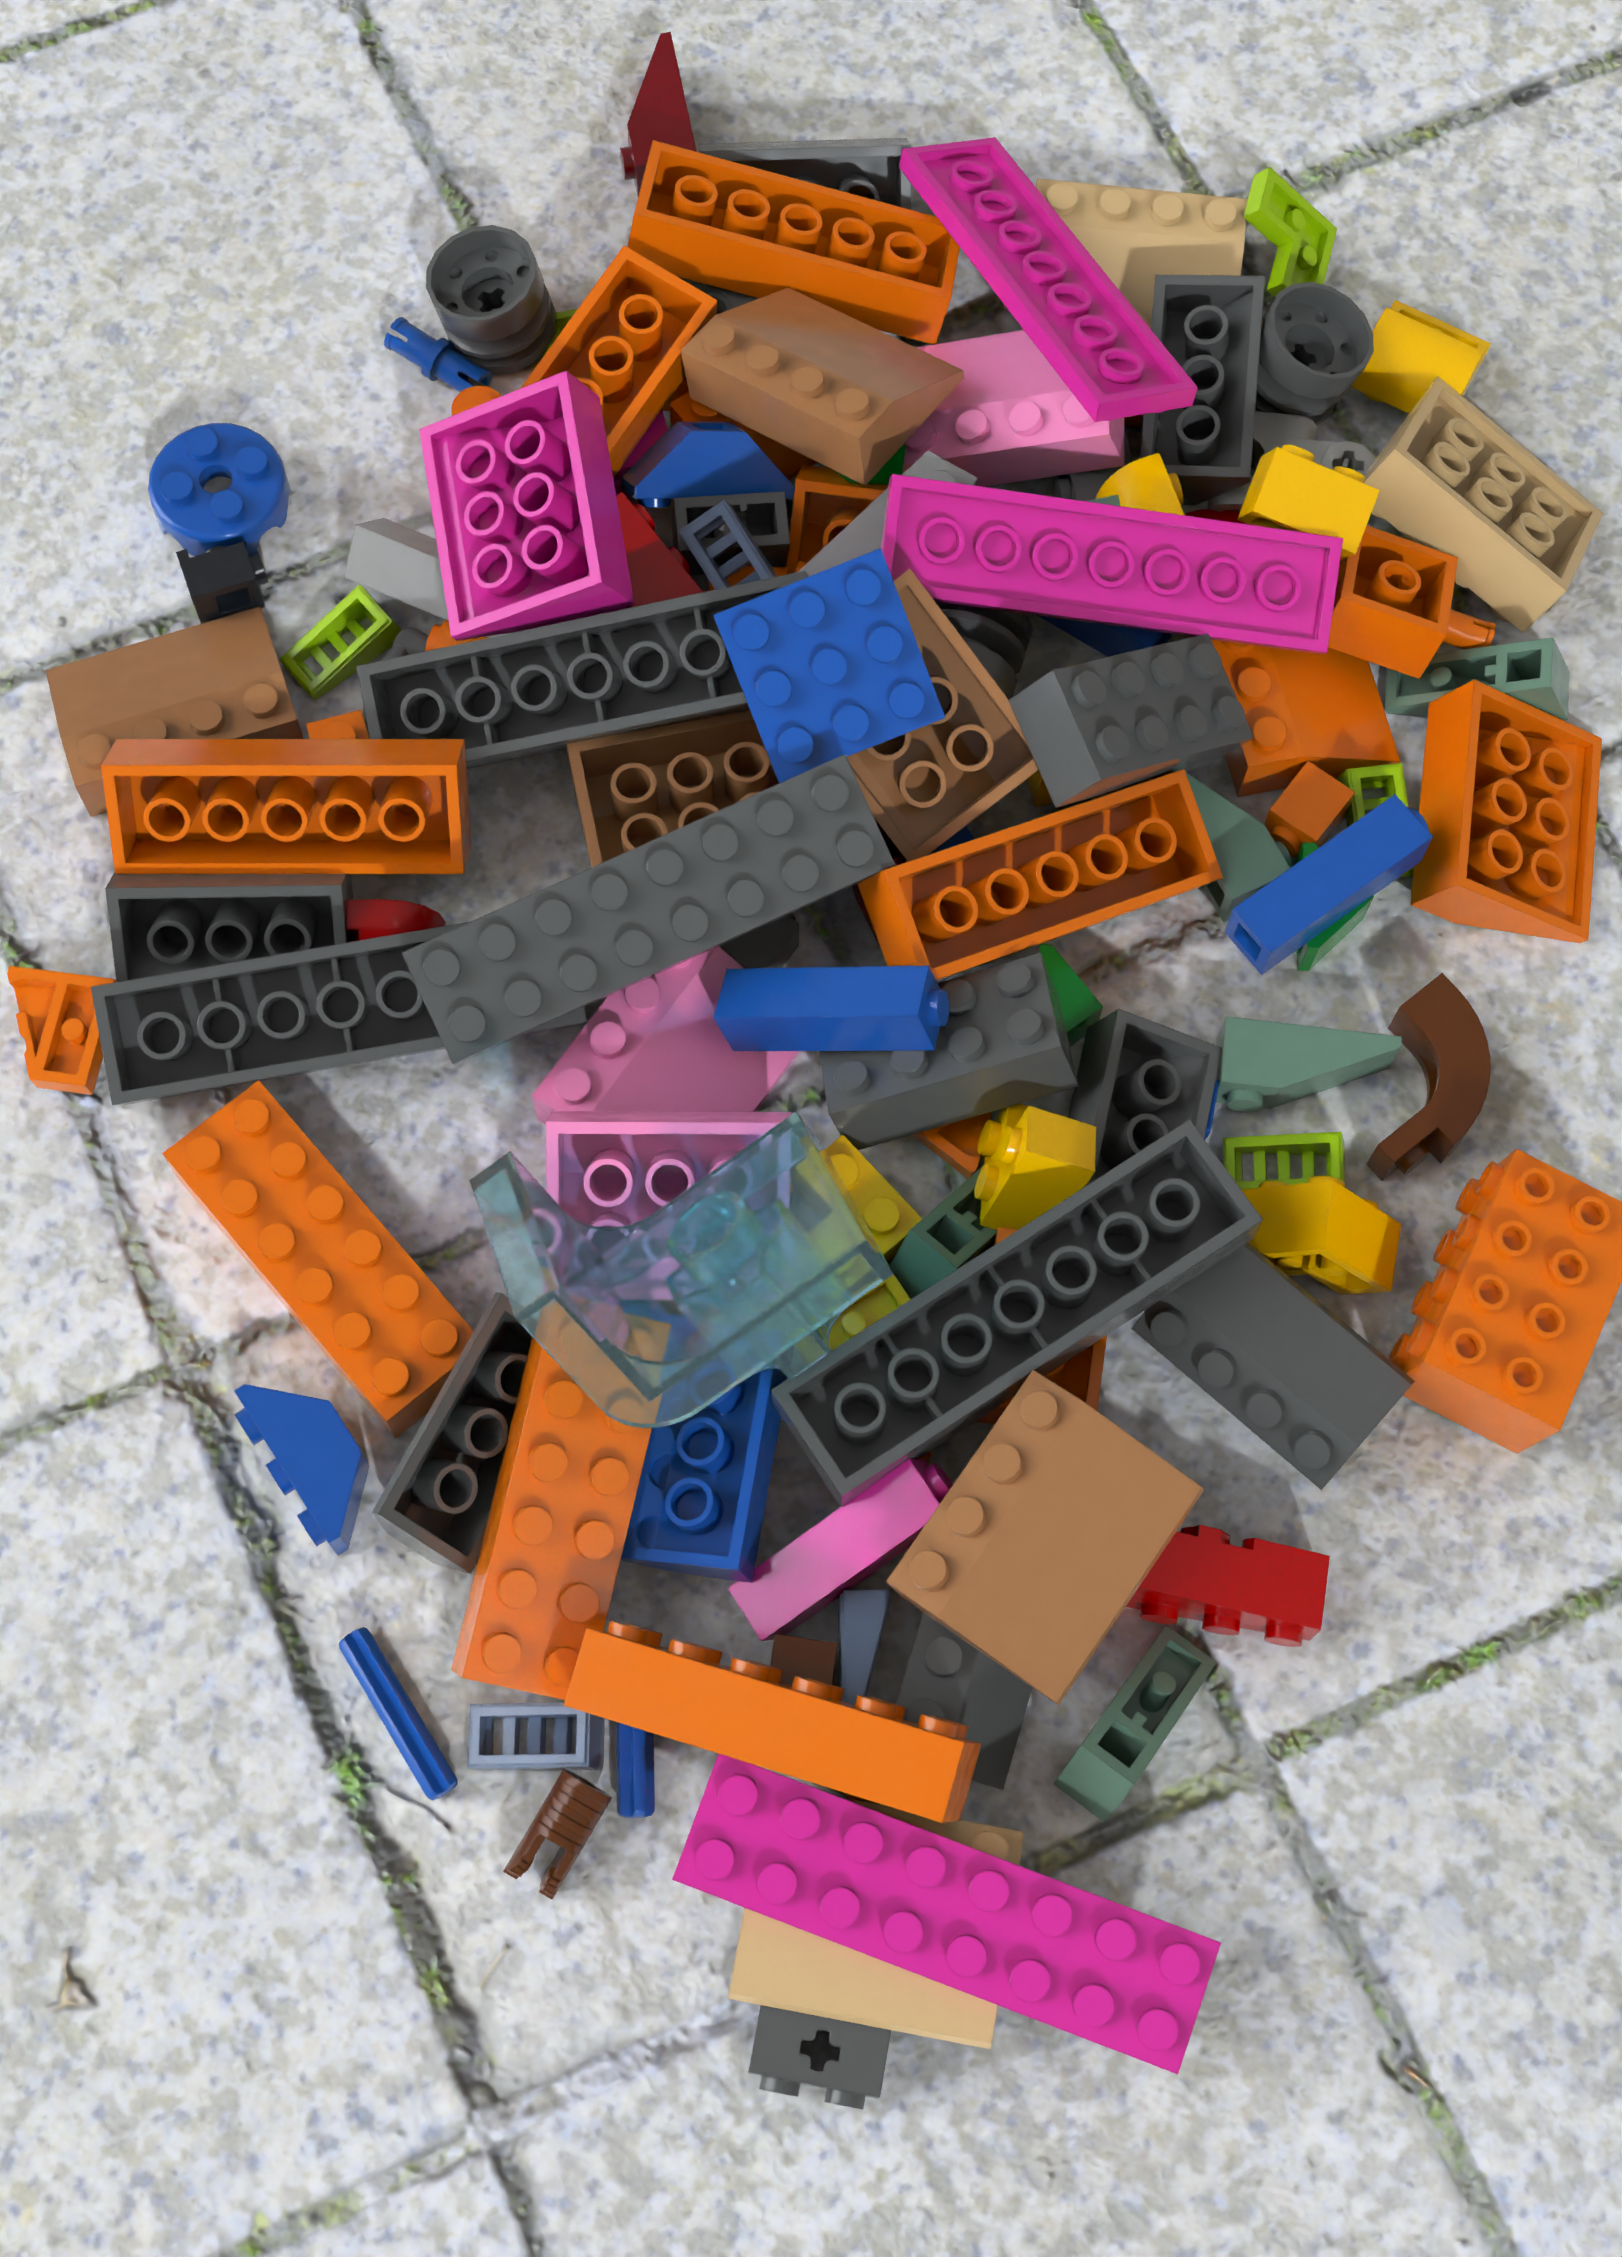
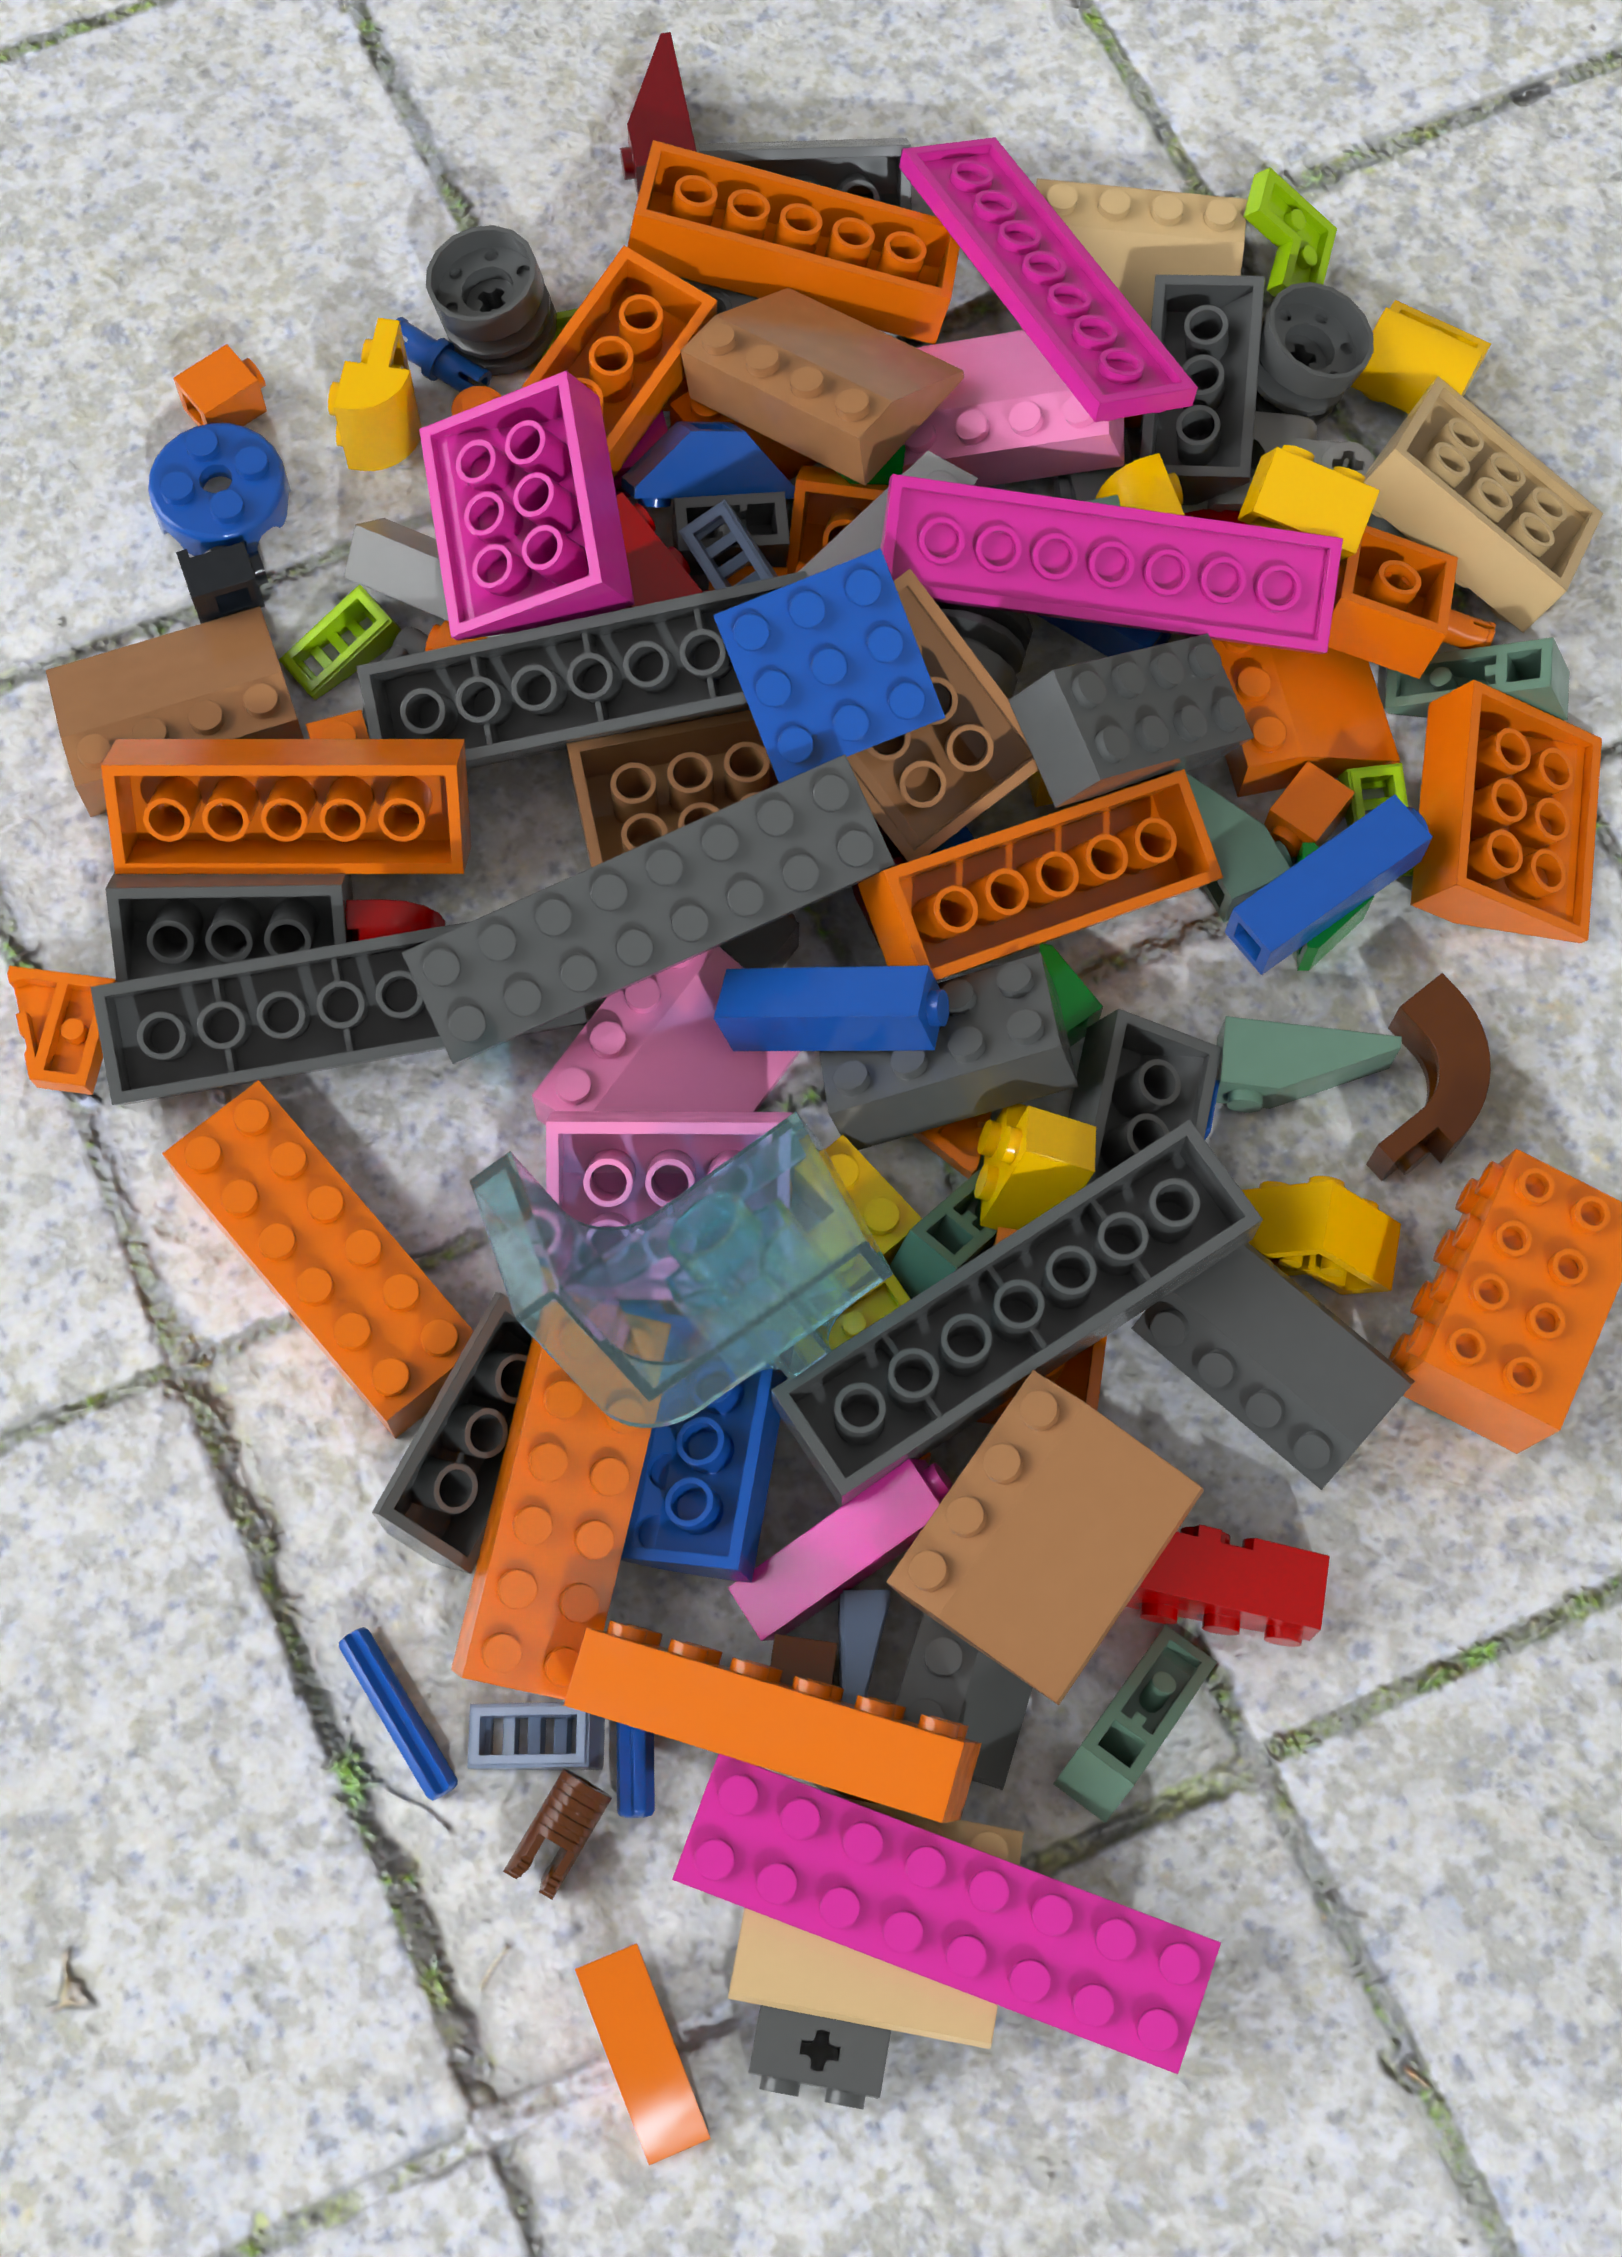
(222, 389): none -> orange brick
(311, 1456): blue slope -> none
(376, 403): none -> yellow brick
(642, 2054): none -> orange slope
(1305, 1144): lime slope -> none

